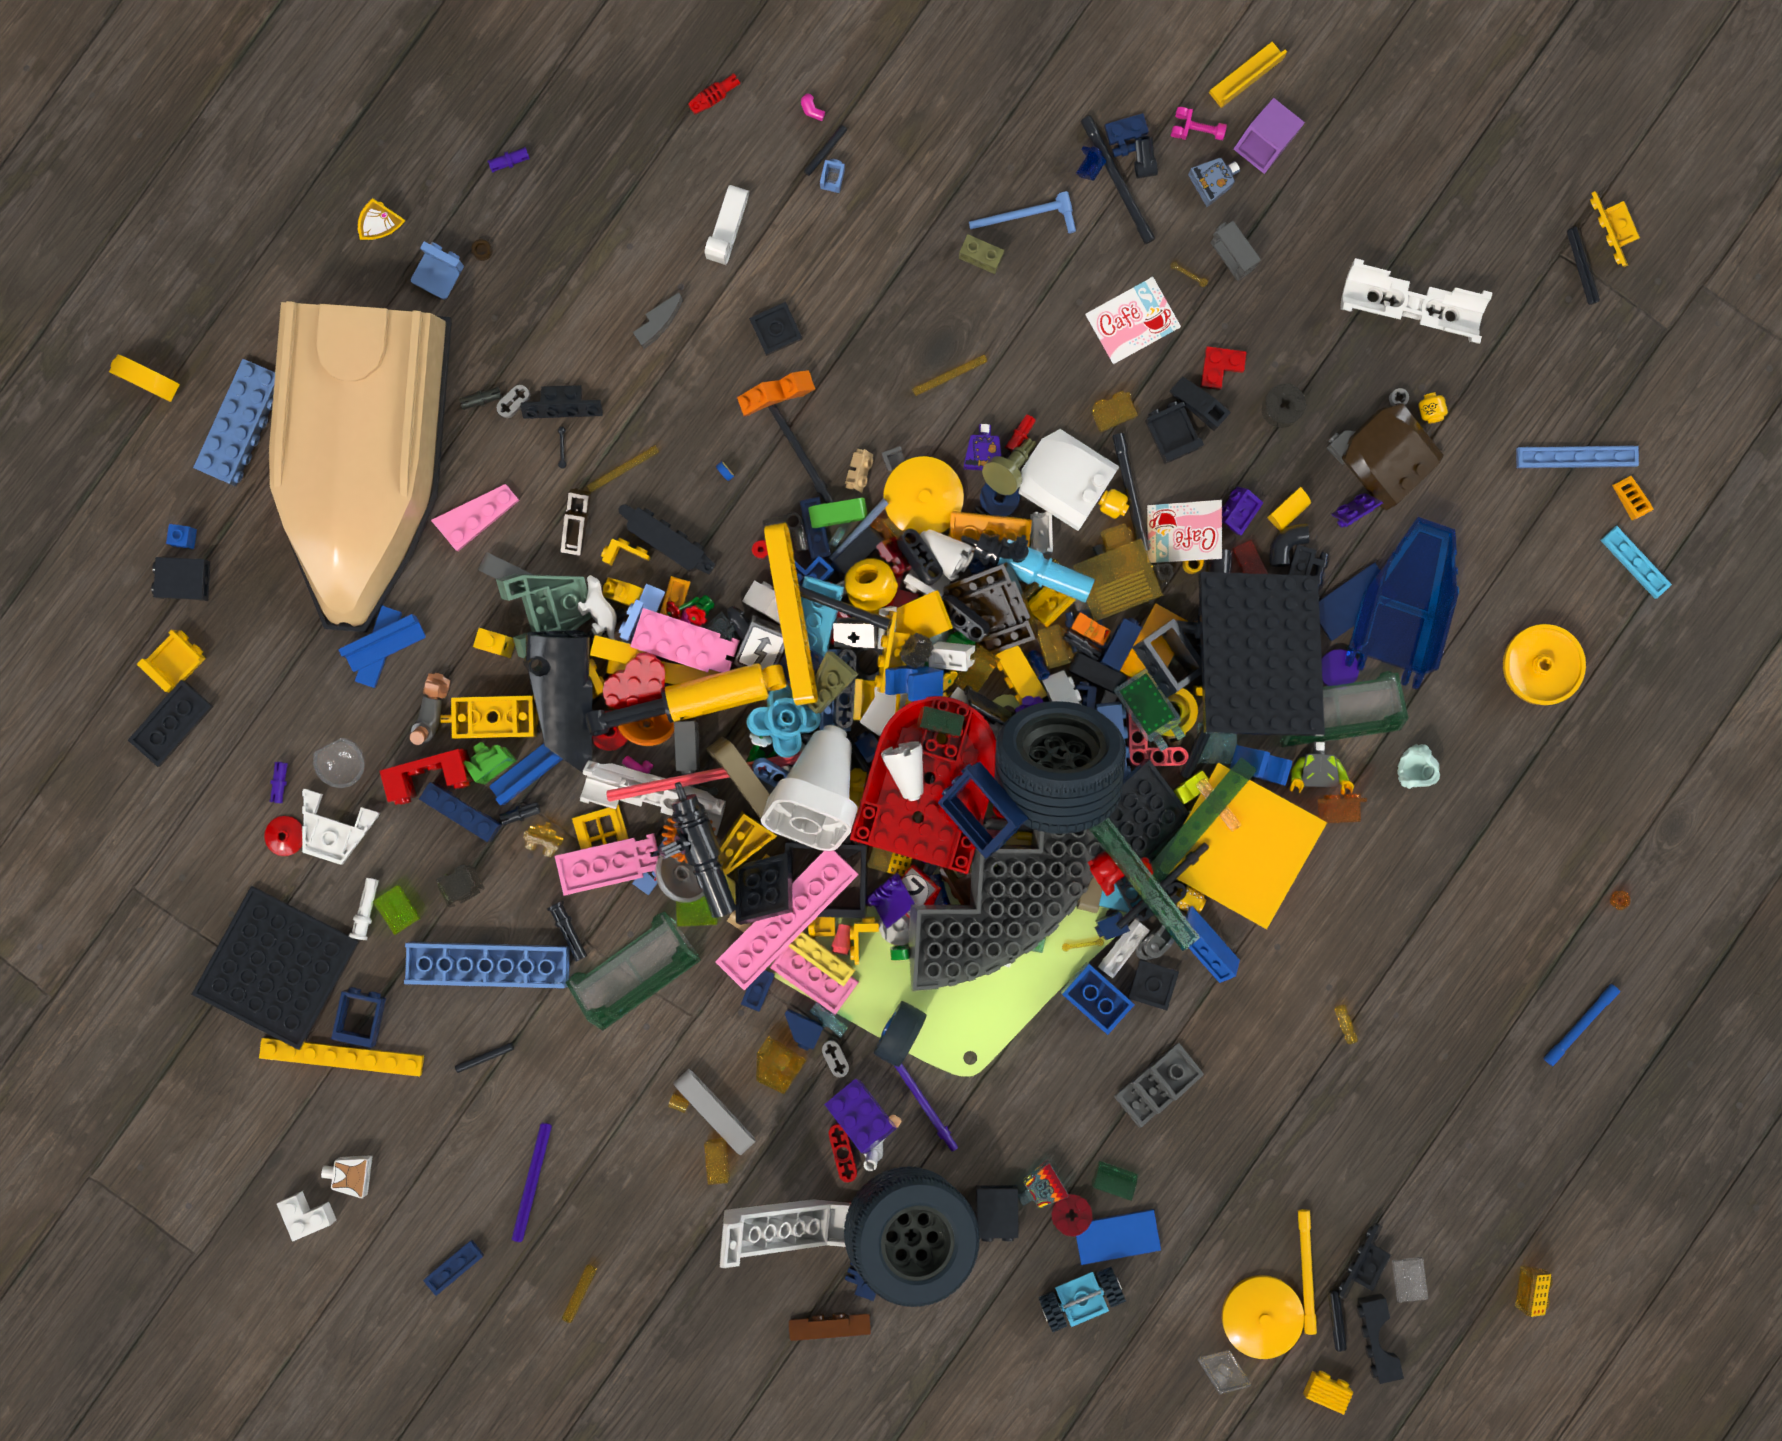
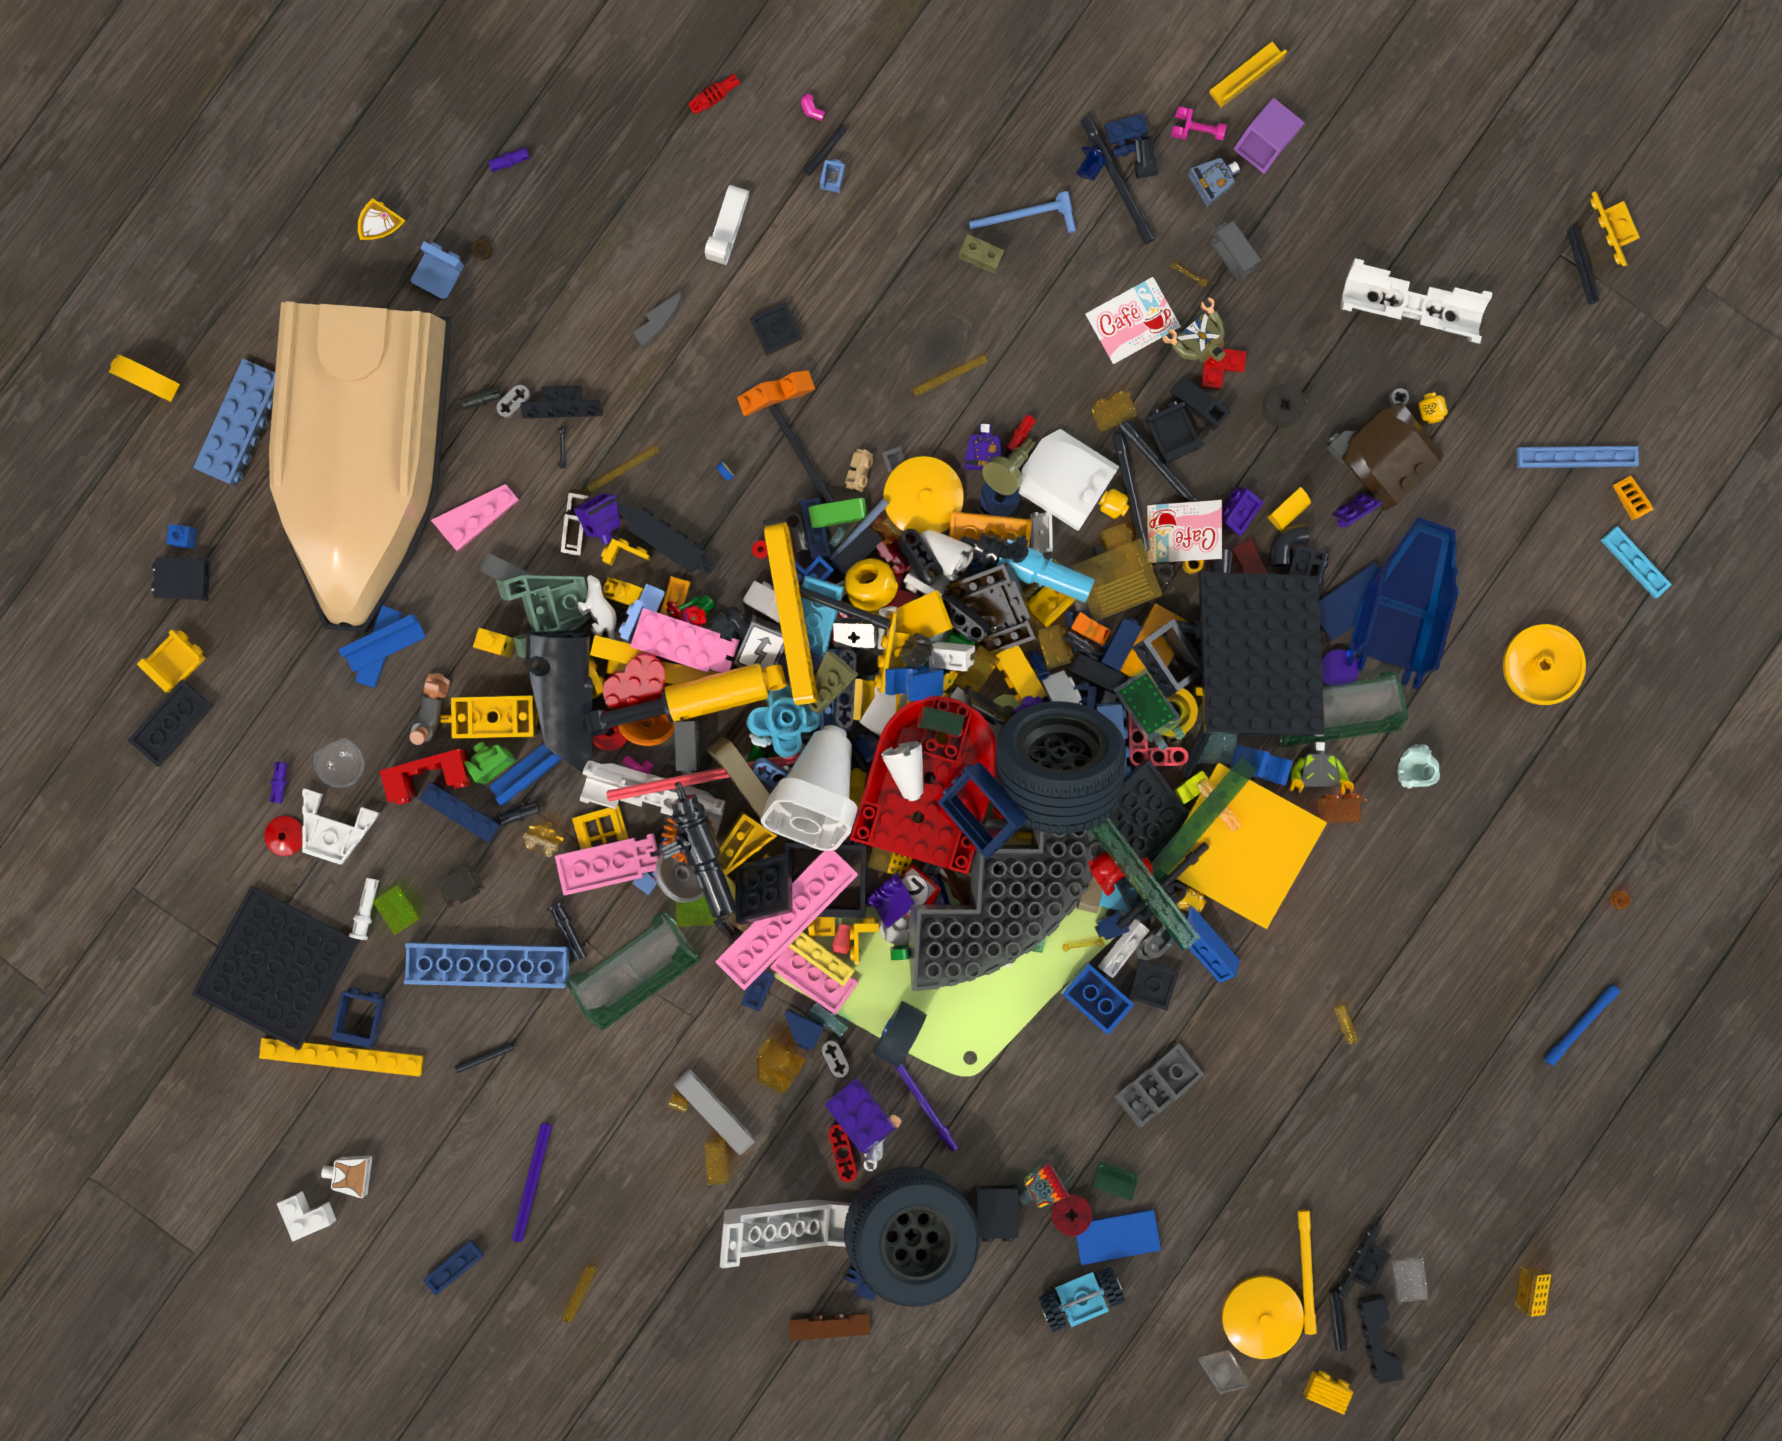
(599, 516): none -> dark purple torso
(725, 927): none -> black axle
(1133, 435): none -> black piece
(1201, 338): none -> torso

